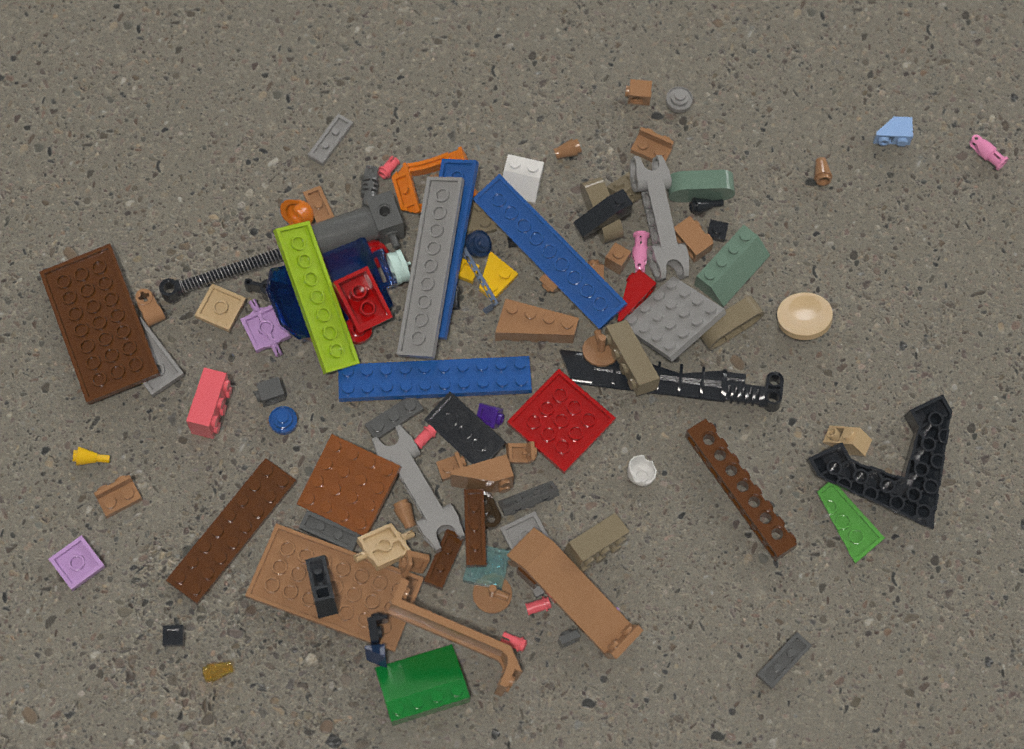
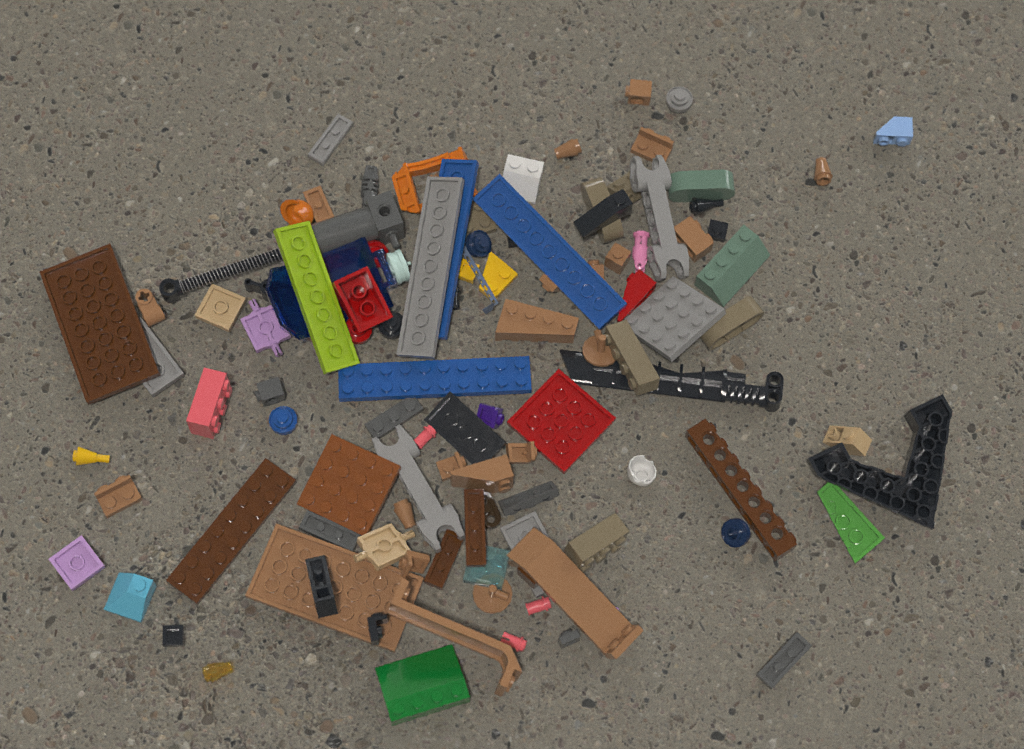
(130, 596): none -> medium azure slope
(376, 654): dark blue slope -> none
(386, 170): coral pin -> none
(391, 328): none -> black plate
(735, 532): none -> dark blue plate
(804, 316): tan piece -> none
(988, 152): bright pink piece -> none

